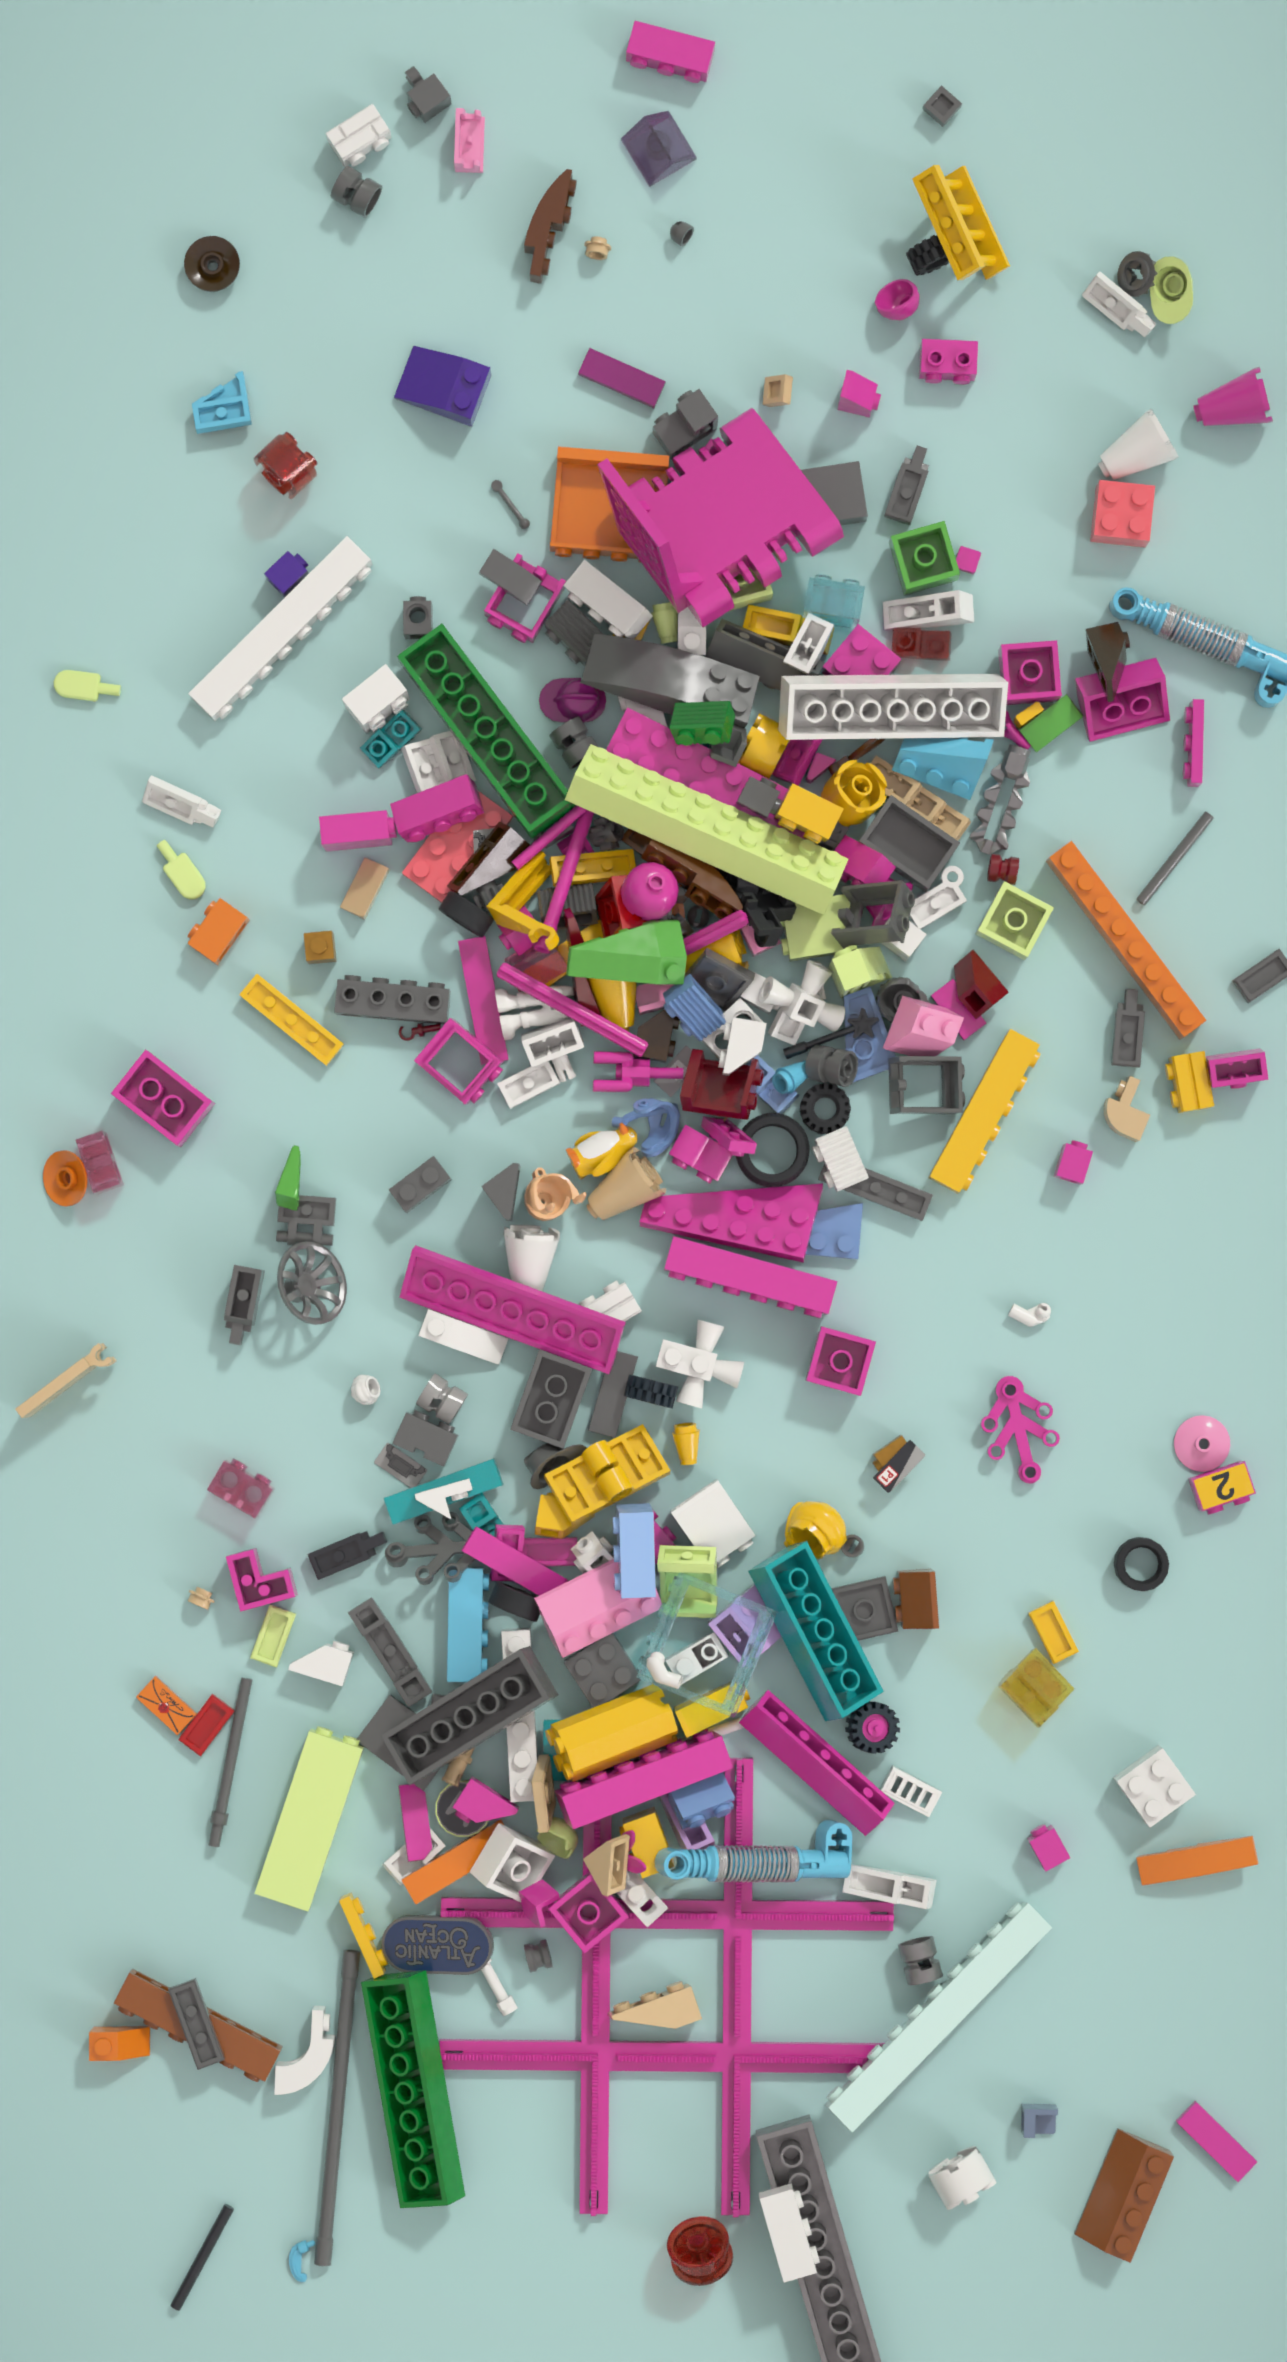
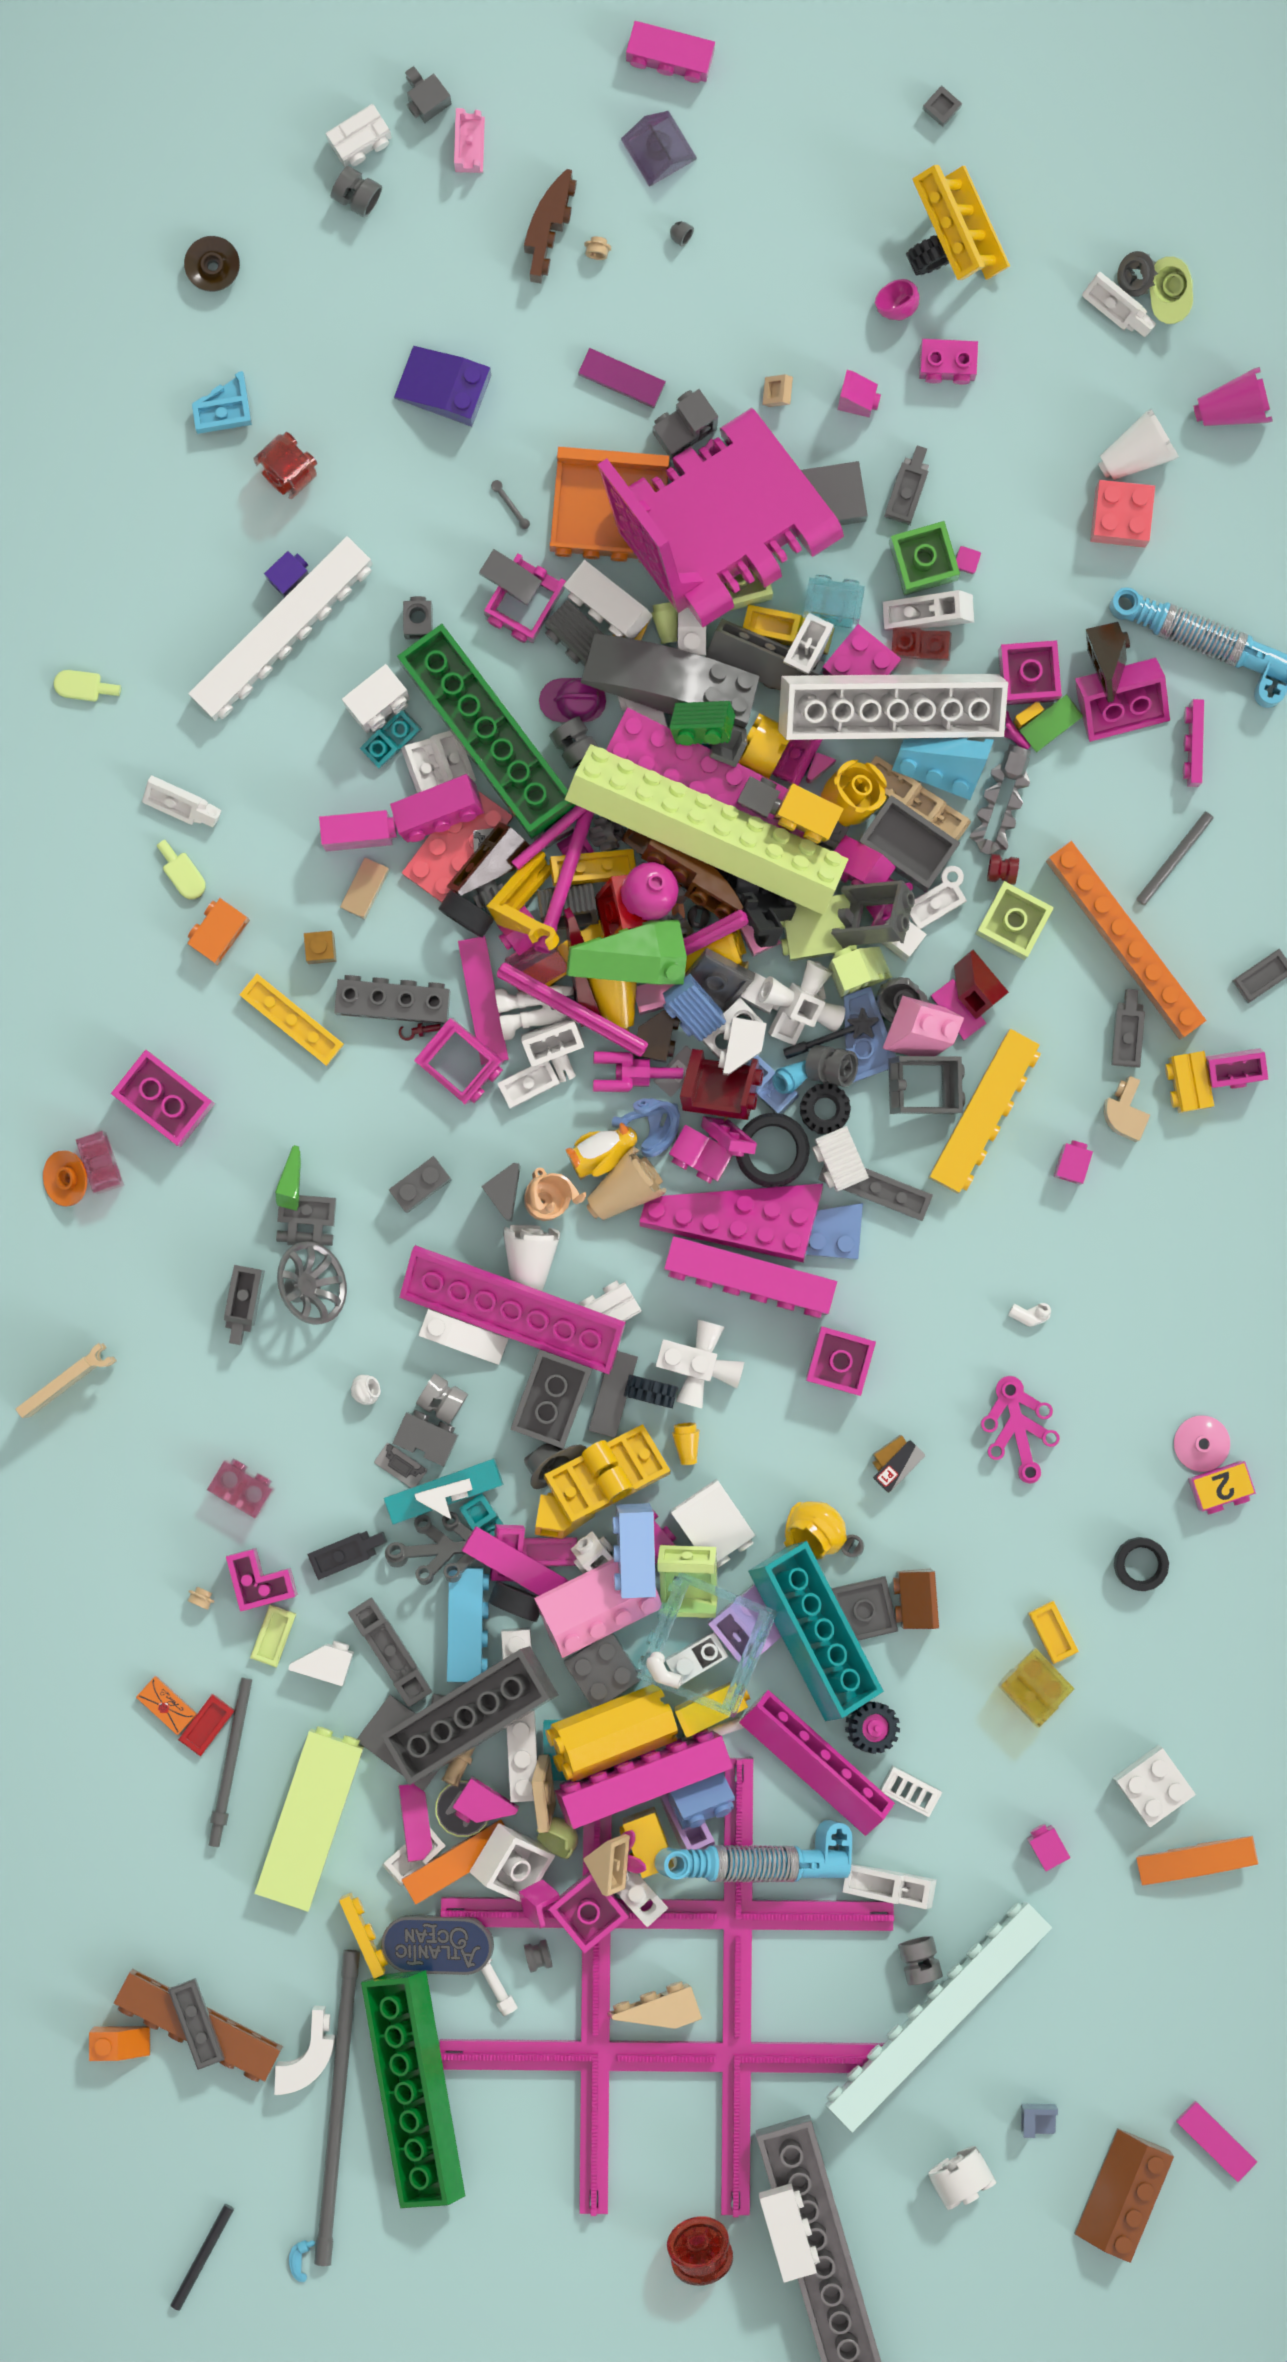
(861, 751): reddish brown piece -> none

